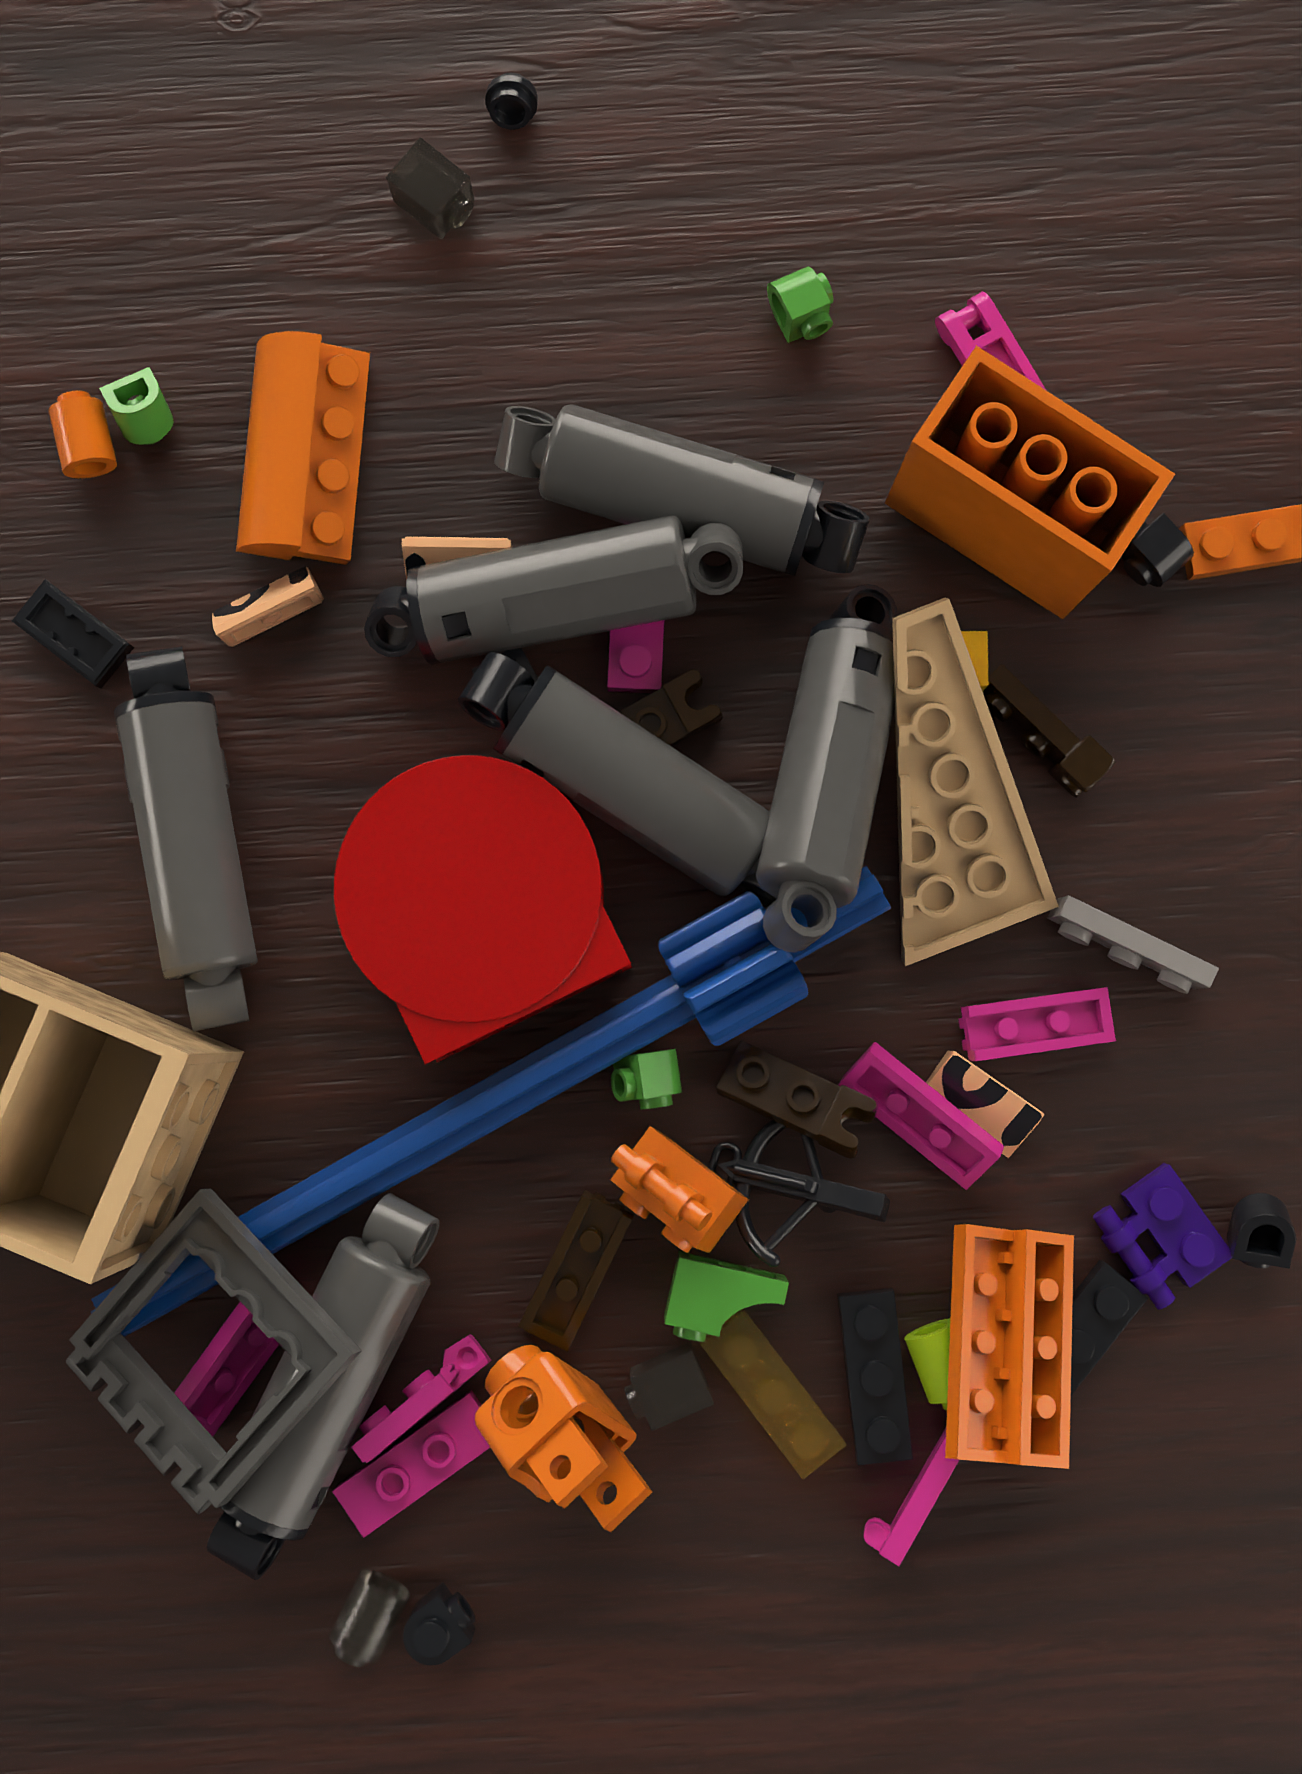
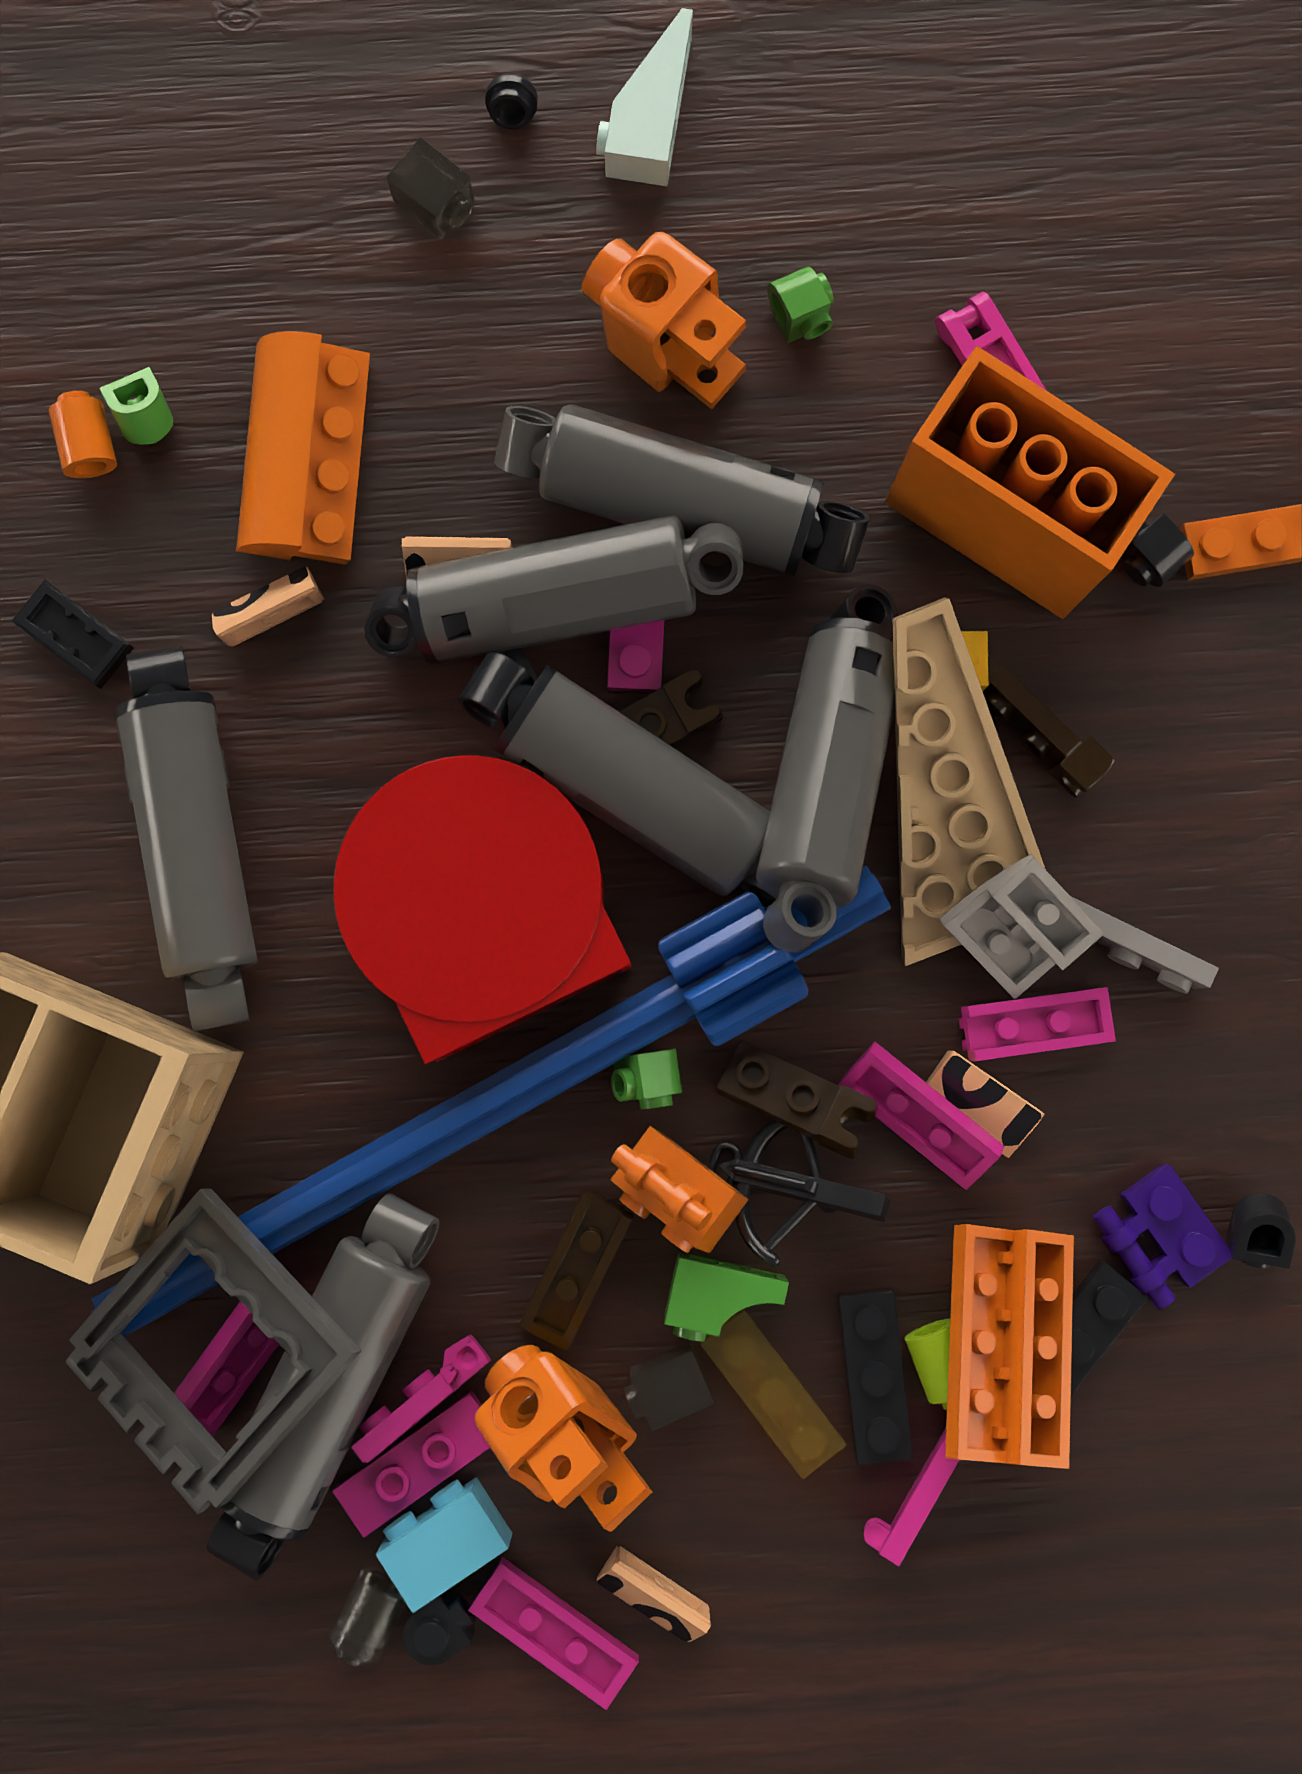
(443, 1543): none -> medium azure brick
(554, 1633): none -> dark pink plate
(647, 109): none -> light aqua slope
(655, 1595): none -> light nougat slope
(671, 293): none -> orange piece
(1021, 925): none -> light grey slope

